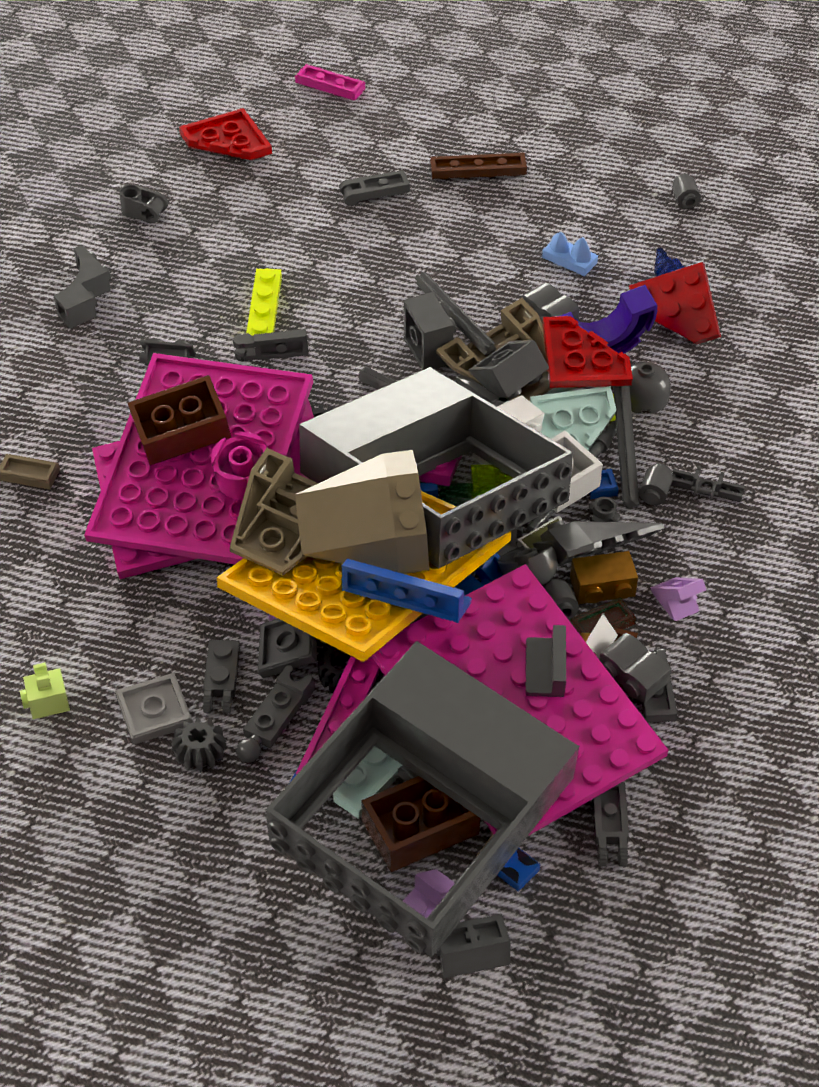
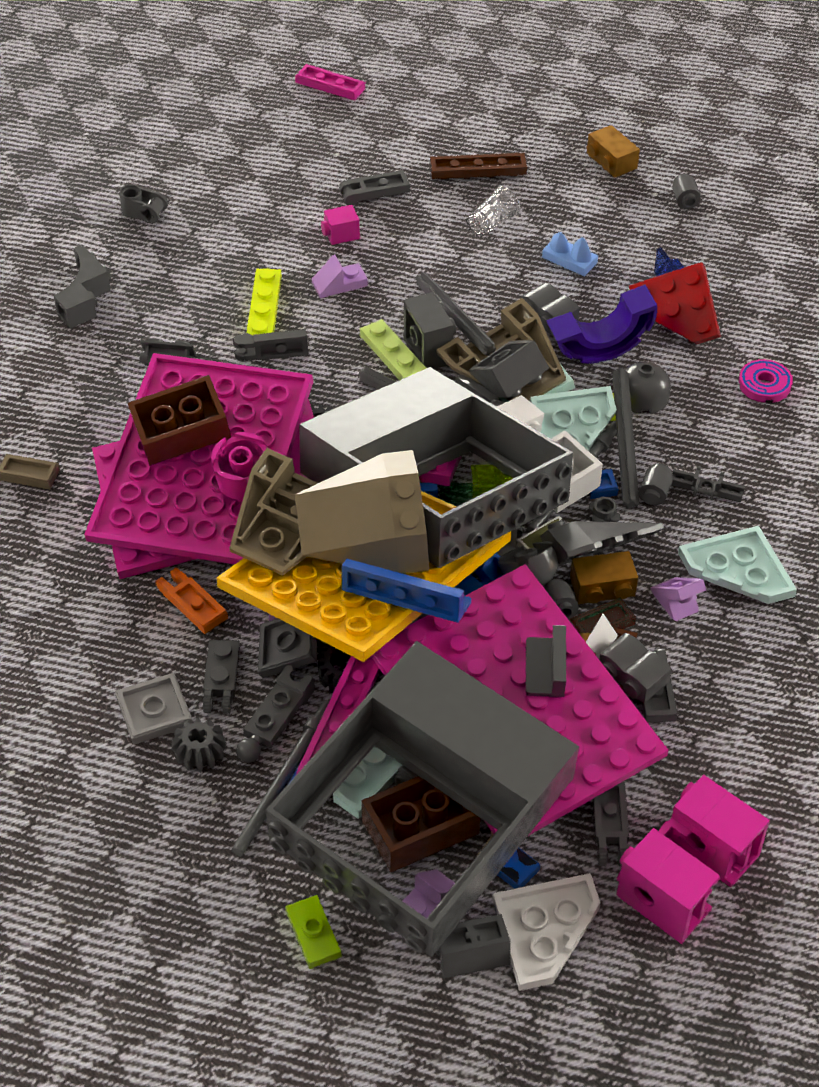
(44, 692): yellowish green brick -> none
(192, 601): none -> orange hinge
(228, 135): red plate -> none
(279, 782): none -> dark grey bar
(313, 931): none -> lime plate
(335, 279): none -> lavender slope
(341, 224): none -> dark pink brick
(391, 349): none -> yellowish green plate
(493, 211): none -> clear plant
(546, 925): none -> white plate
(581, 357): red plate -> none
(613, 151): none -> pearl gold brick
(703, 842): none -> dark pink piece
(740, 563): none -> light aqua plate
(768, 370): none -> dark pink tile

